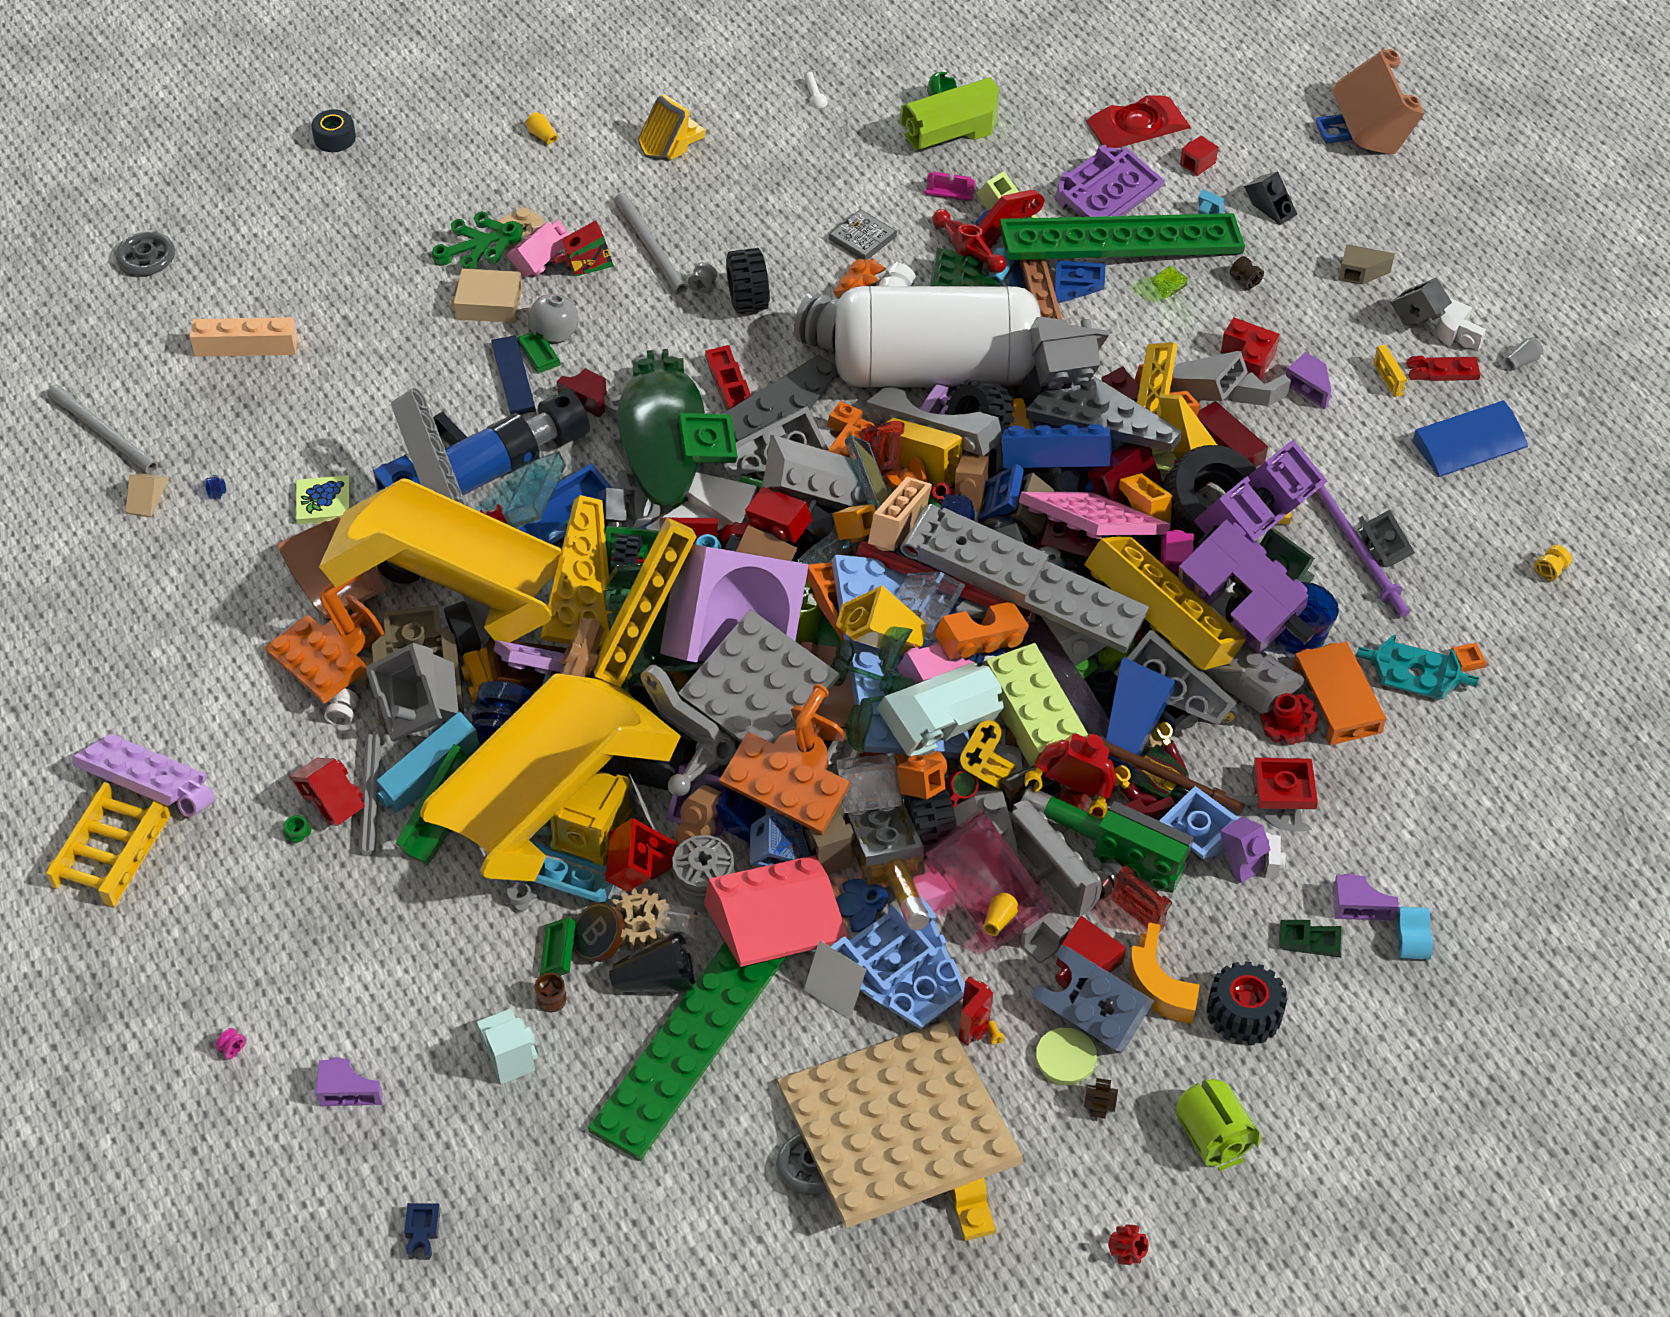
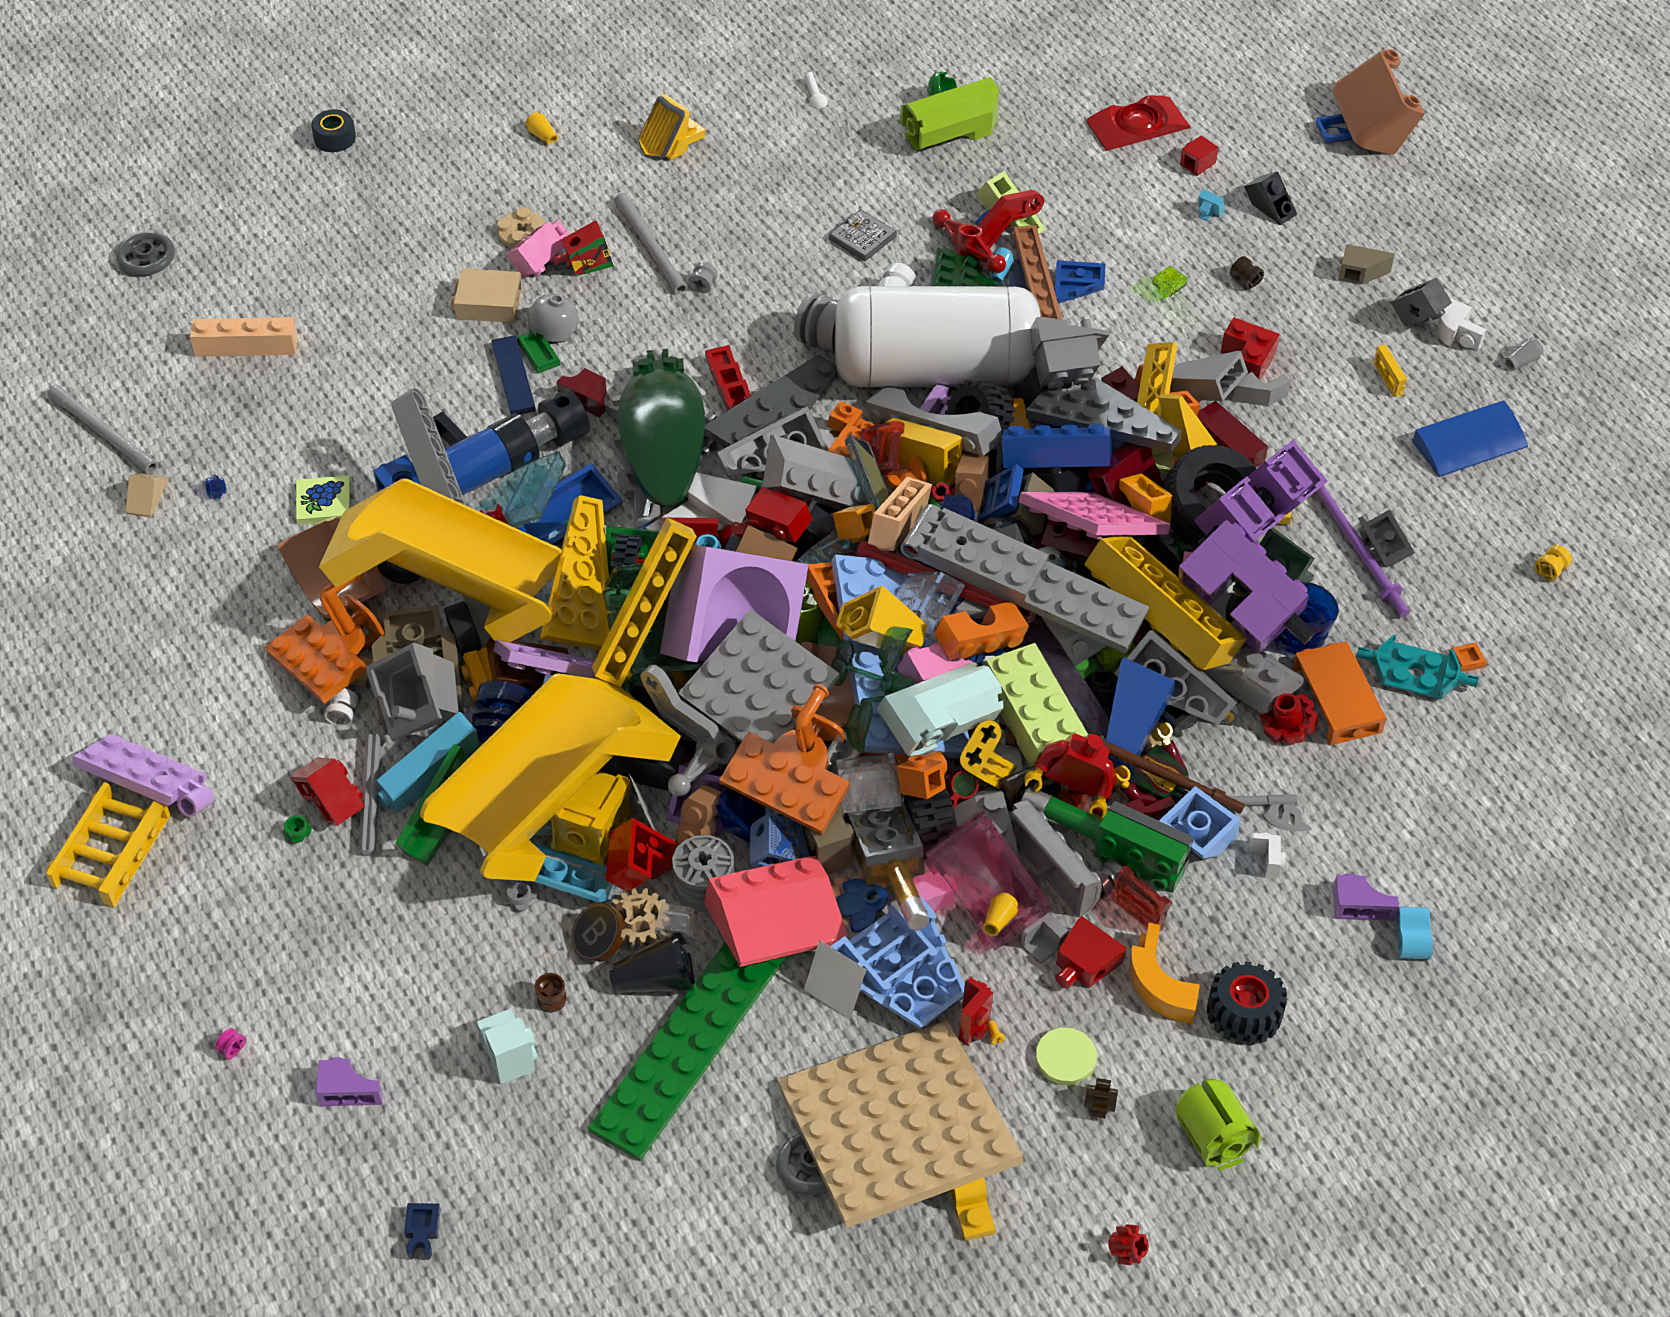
(505, 234): green plant -> none
(558, 947): green tile -> none
(581, 653): medium nougat piece -> none
(614, 506): brick -> none
(707, 438): green tile -> none
(747, 280): black tyre -> none
(859, 274): orange plate -> none
(959, 188): dark pink hinge -> none
(1089, 994): sand blue brick -> none
(1107, 184): medium lavender plate -> none
(1121, 236): green plate -> none
(1176, 549): dark pink brick -> none
(1245, 845): medium lavender arch -> none
(1284, 783): red plate -> none
(1304, 938): dark green slope -> none
(1310, 379): medium lavender slope -> none
(1443, 368): red hinge -> none

